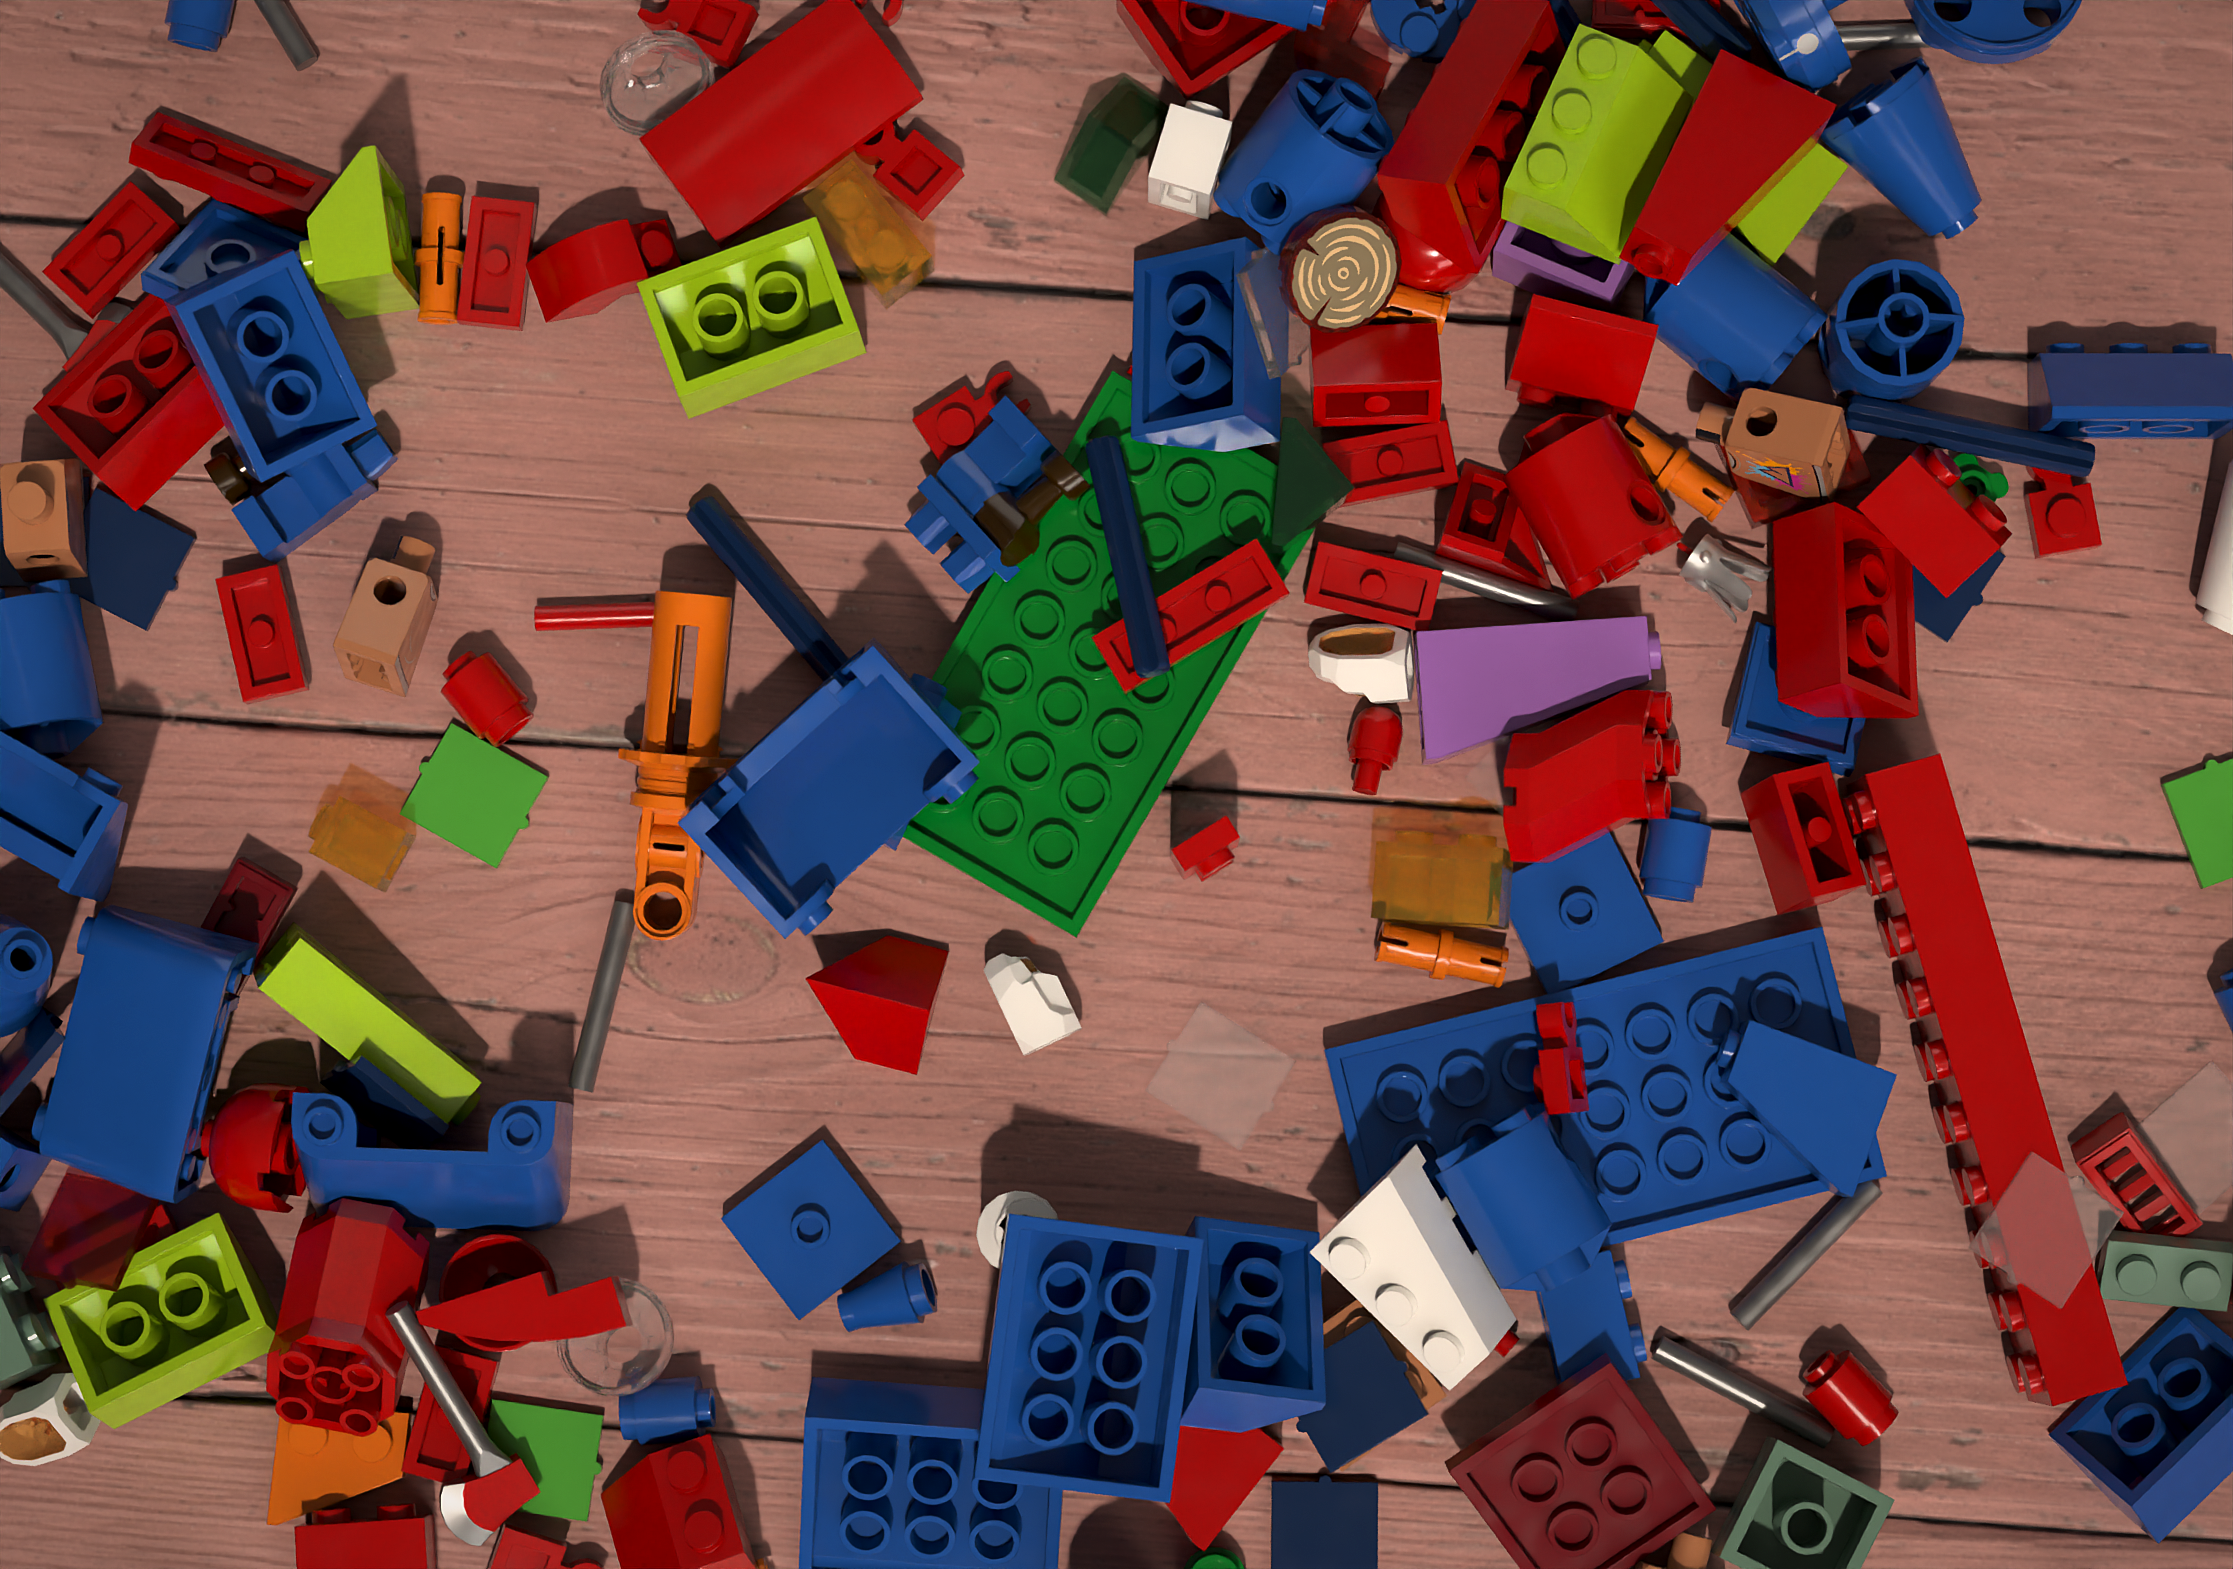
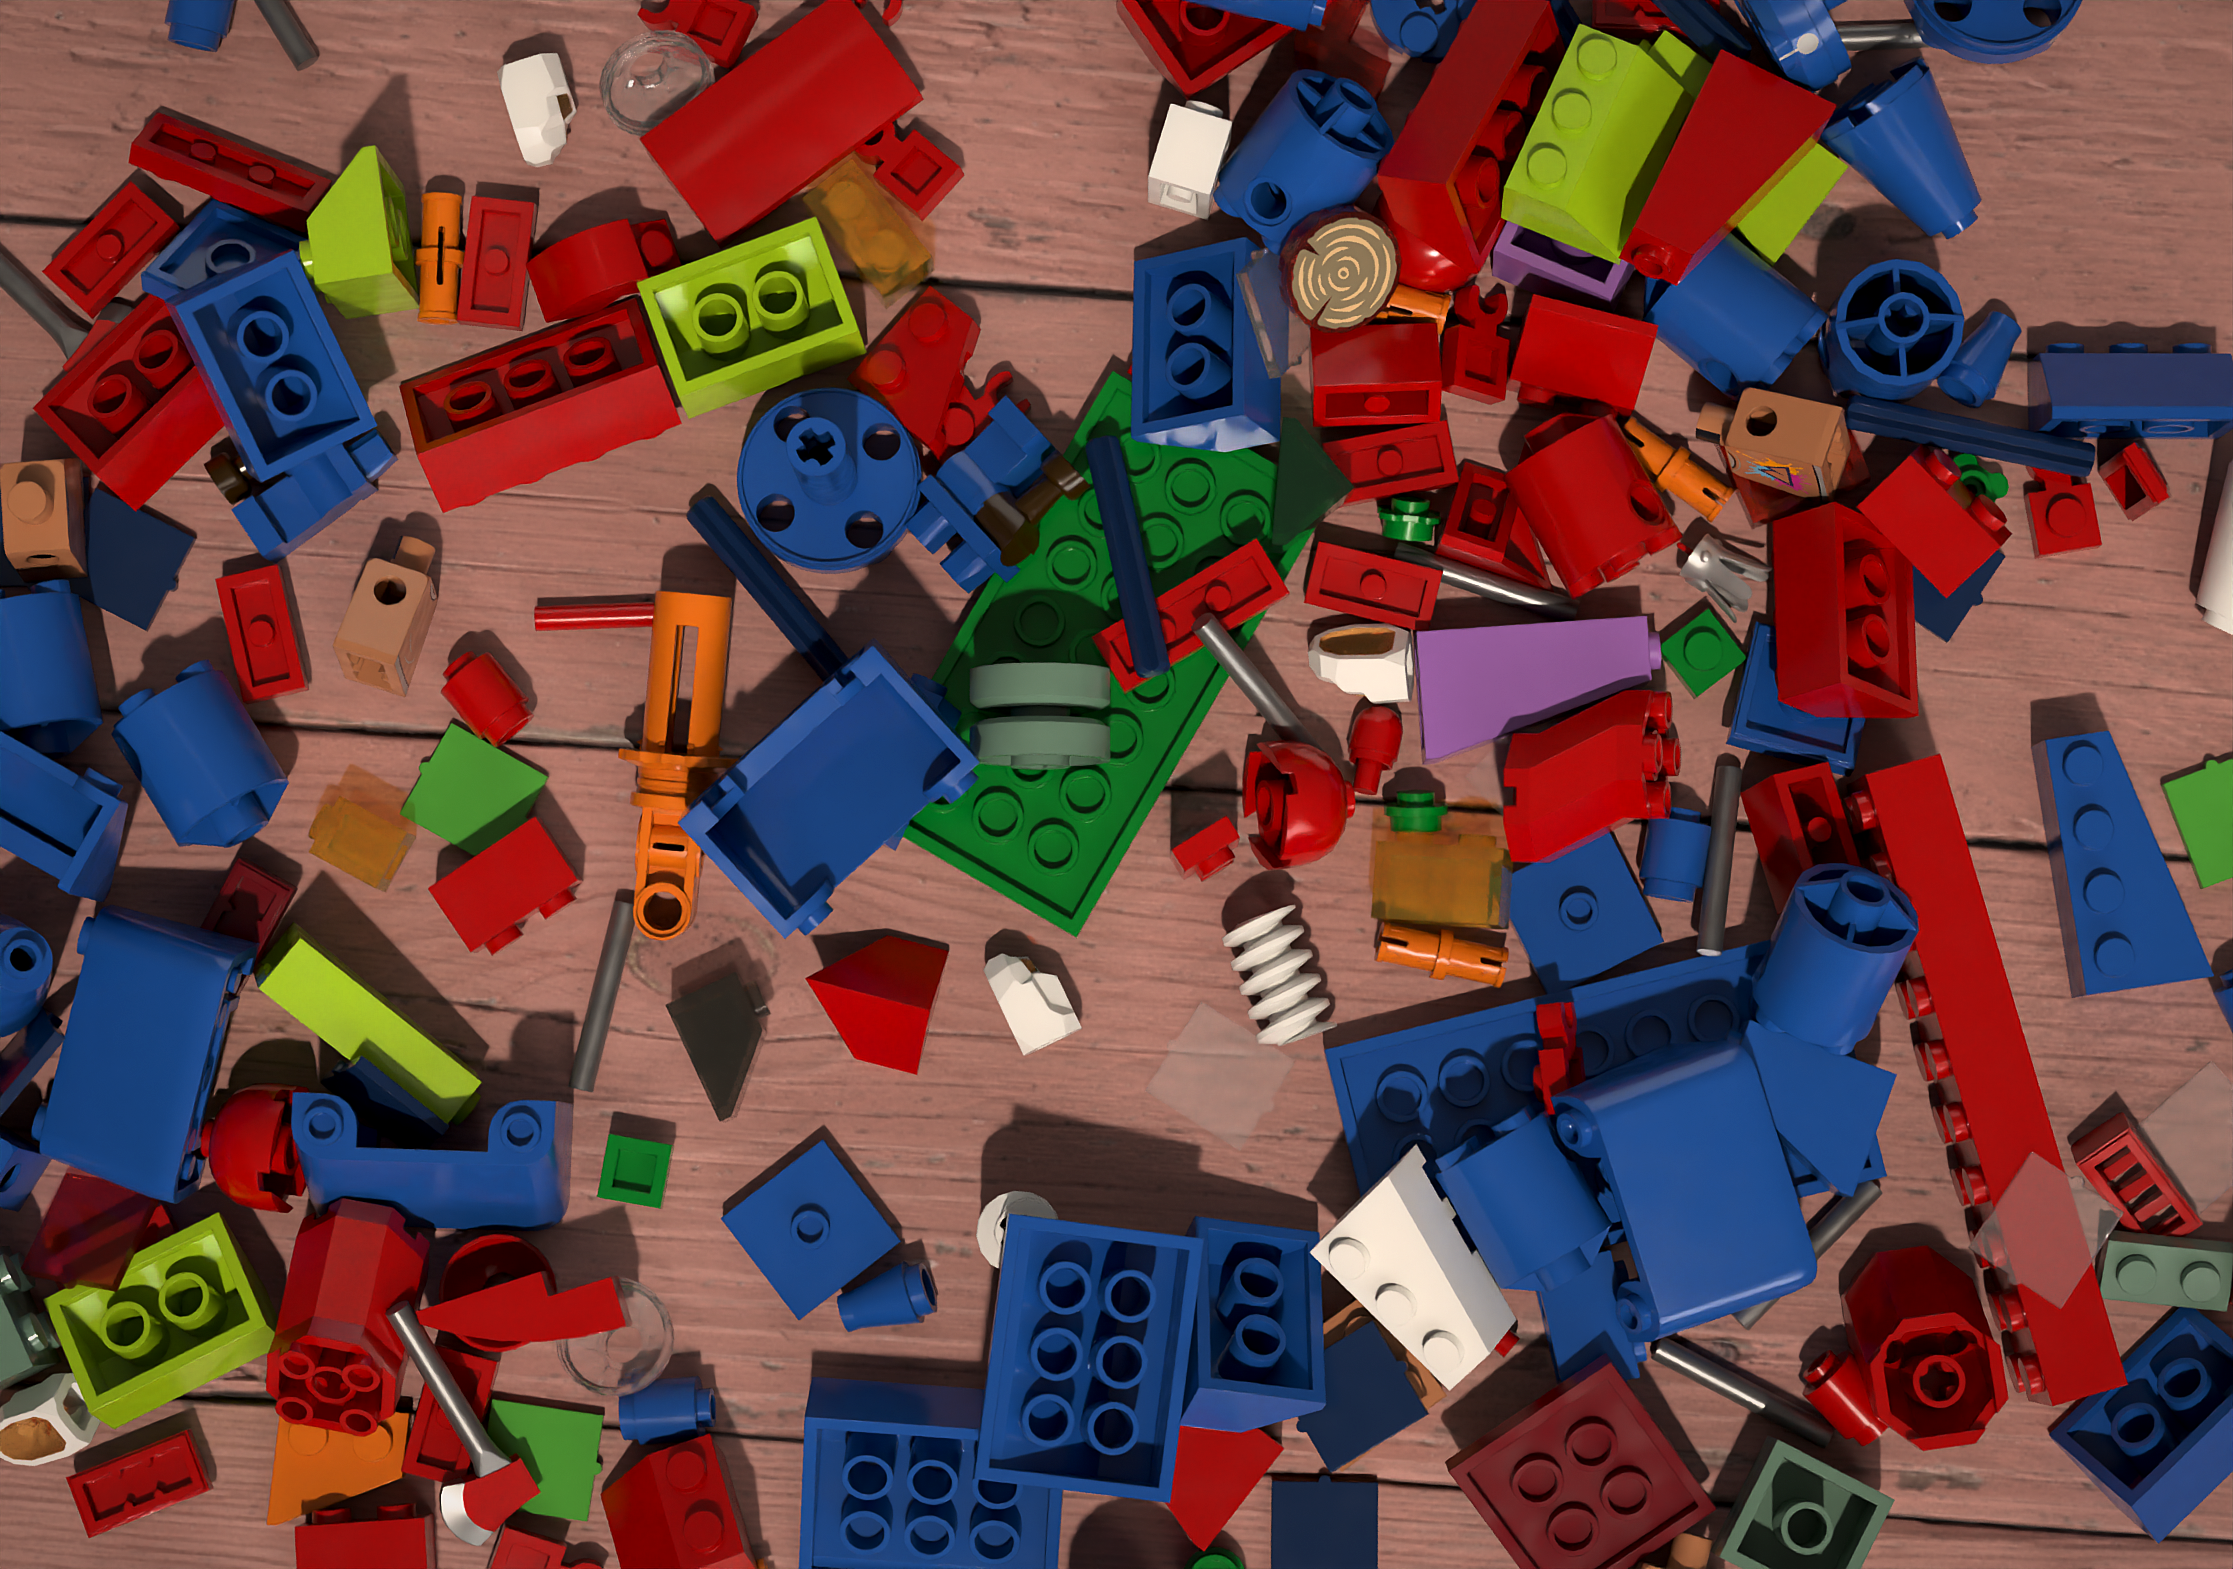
(139, 1483): none -> red plate
(201, 759): none -> blue cylinder
(506, 887): none -> red brick
(538, 105): none -> white rock
(538, 406): none -> red slope
(635, 1171): none -> green plate
(723, 1037): none -> clear smoke slope
(828, 479): none -> blue piece
(920, 366): none -> red wing
(1040, 706): none -> sand green wheel
(1112, 145): clear green slope -> none
(1250, 680): none -> flat silver bar
(1277, 978): none -> white piece
(1297, 803): none -> red cylinder
(1408, 519): none -> green plate
(1416, 811): none -> green plate
(1473, 355): none -> red plate
(1692, 1184): none -> blue windscreen
(1701, 653): none -> green plate
(1719, 861): none -> flat silver bar
(1834, 956): none -> blue cylinder
(1924, 1347): none -> red brick
(1980, 361): none -> blue cone
(2110, 881): none -> blue wedge
(2134, 481): none -> red slope

